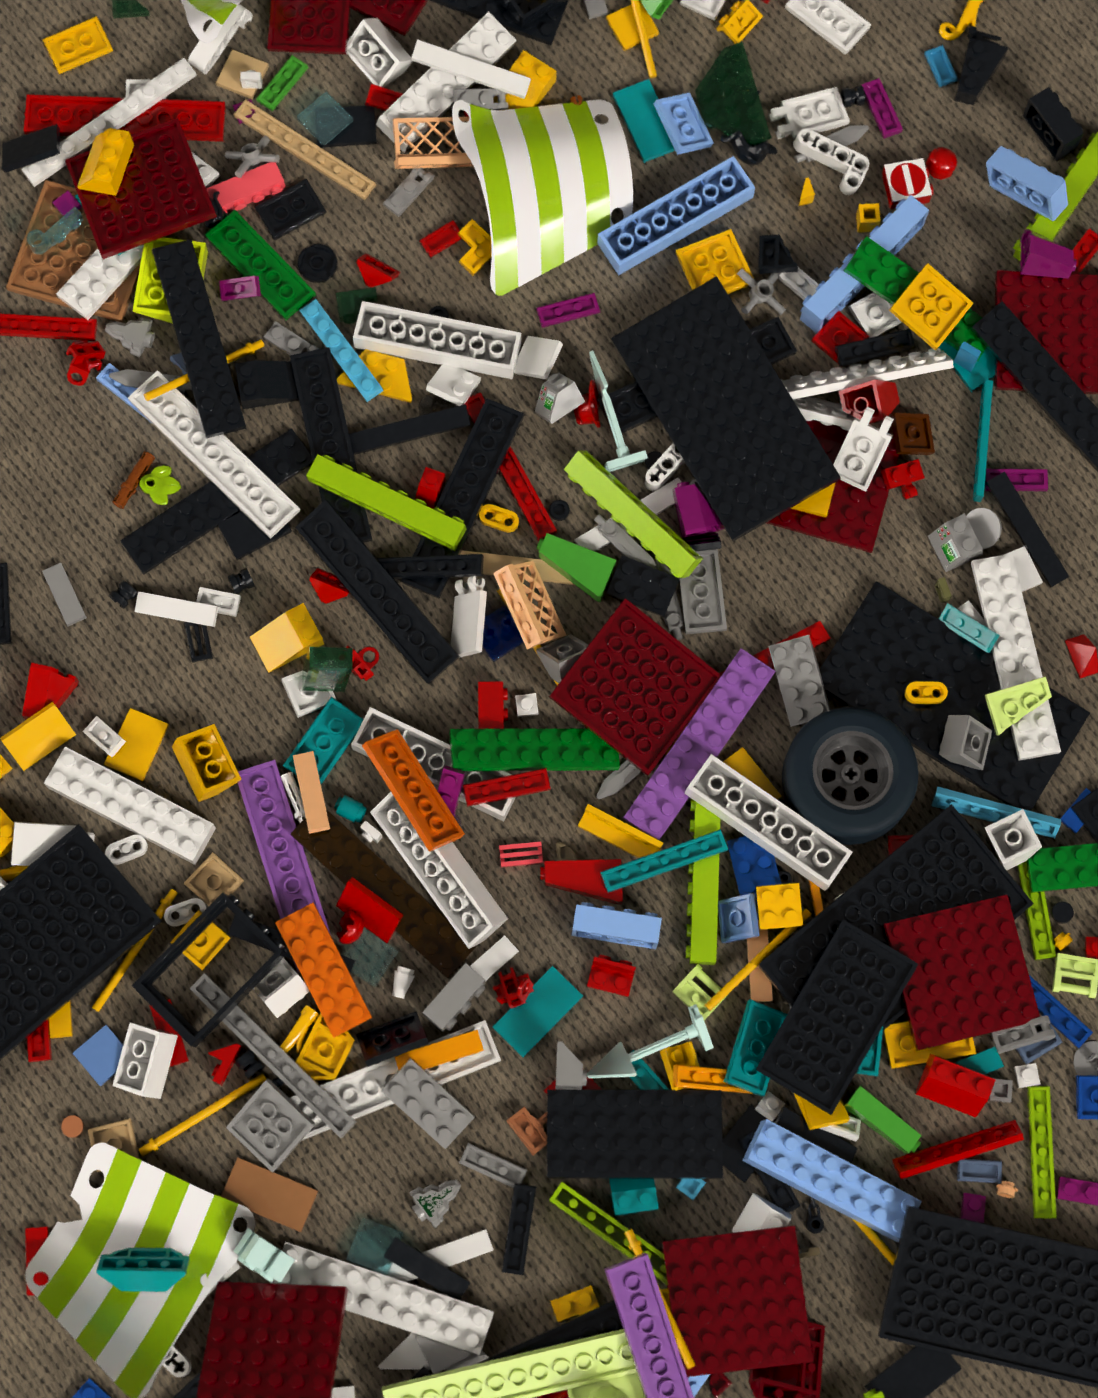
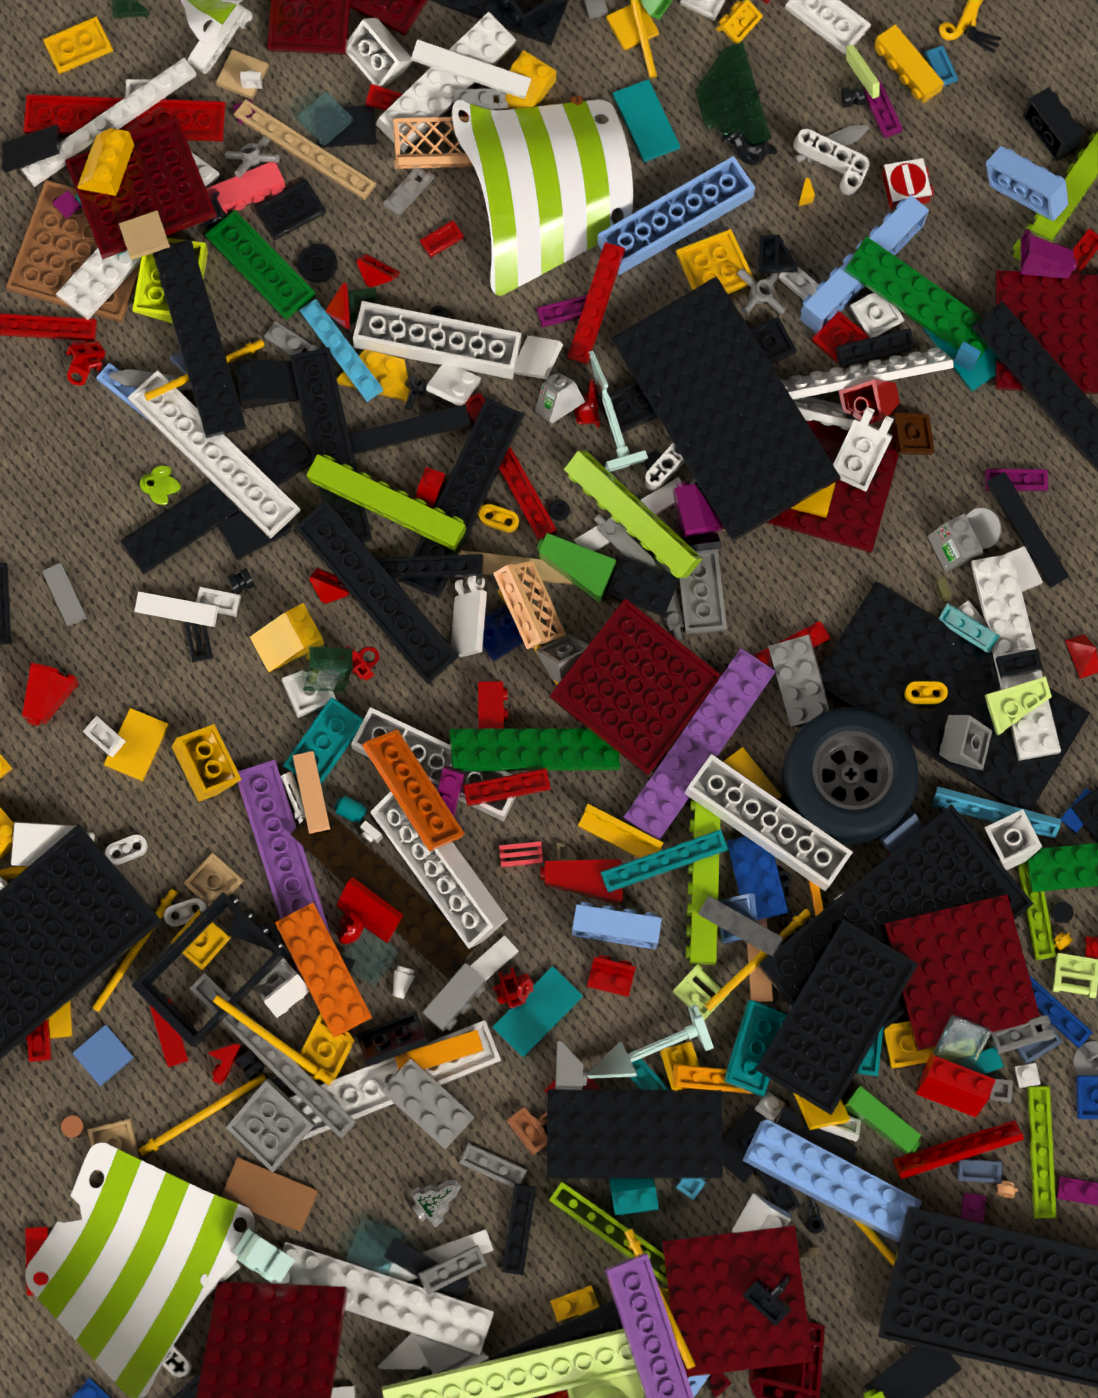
(38, 736): yellow tile -> none
(56, 233): clear light blue plate -> none
(123, 594): black wheel -> none
(129, 487): dark orange pin -> none
(130, 805): white brick -> none
(133, 334): light grey rock -> none
(143, 1268): teal wedge -> none
(144, 235): none -> tan tile
(145, 1061): white slope -> none
(239, 288): magenta plate -> none
(282, 83): bright green tile -> none
(298, 1058): none -> yellow bar
(299, 1030): yellow plant -> none
(339, 307): none -> red slope
(420, 389): none -> black bar
(452, 1269): none -> light grey tile
(480, 246): yellow plate -> none
(526, 705): white plate -> none
(596, 303): none -> red plate
(618, 780): light grey piece -> none
(683, 123): light blue plate -> none
(740, 926): none -> flat silver tile
(768, 1300): none -> black plate
(779, 906): yellow plate -> none
(813, 111): white tile -> none
(862, 71): none -> yellowish green tile
(867, 217): yellow brick -> none
(901, 832): none -> sand blue tile
(903, 476): red plate -> none
(909, 64): none -> yellow brick
(931, 306): yellow plate -> none
(941, 163): red hair -> none
(962, 1042): none -> clear light blue tile
(978, 68): black wedge -> none
(982, 442): teal tile -> none
(1019, 663): none -> black plate

